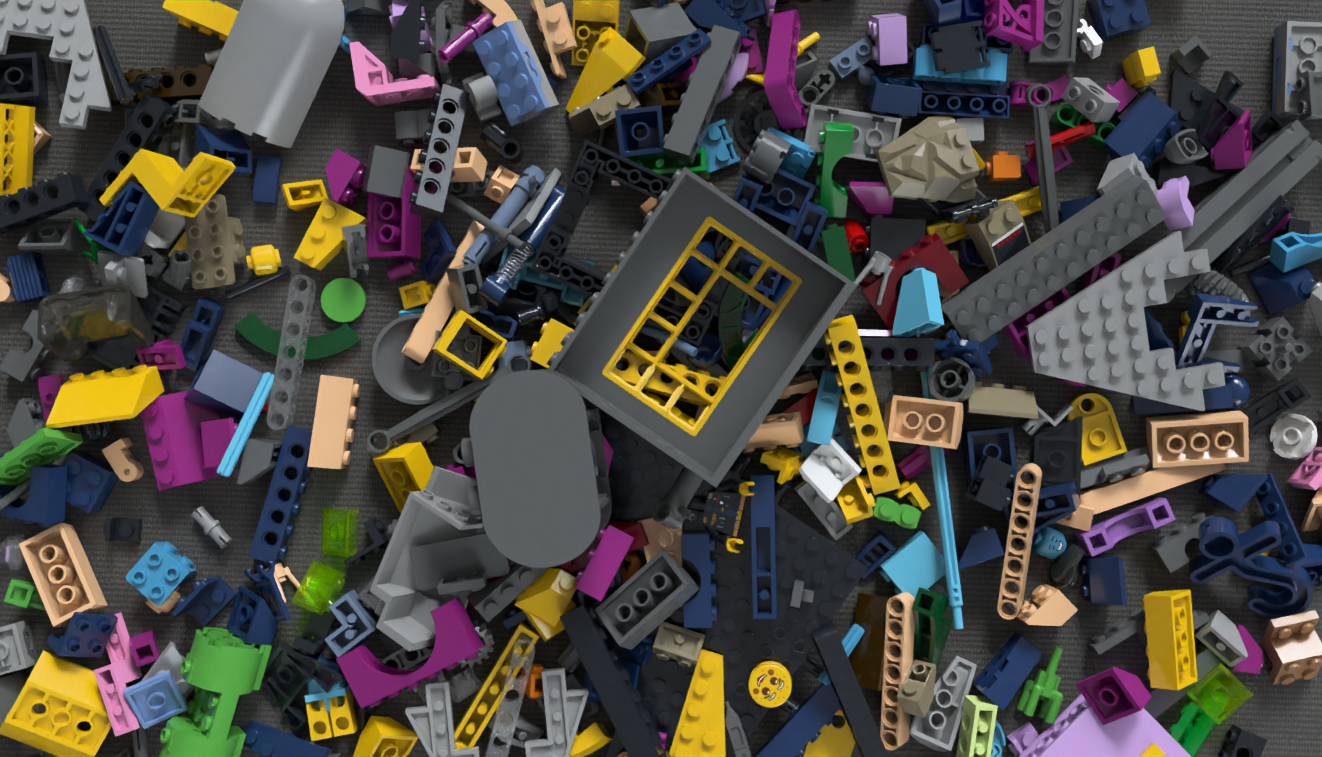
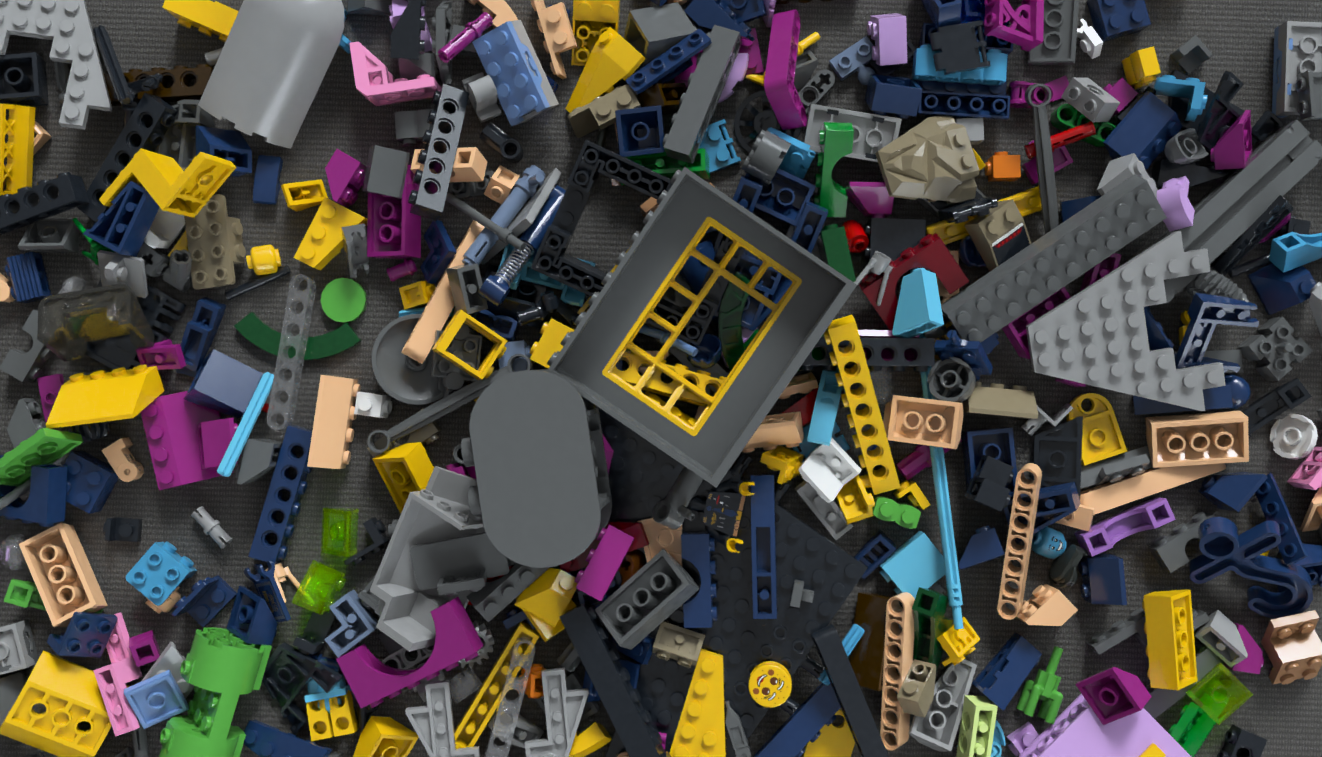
(373, 405): none -> white bracket
(958, 642): none -> yellow bracket
(1189, 88): none -> dark azure bracket

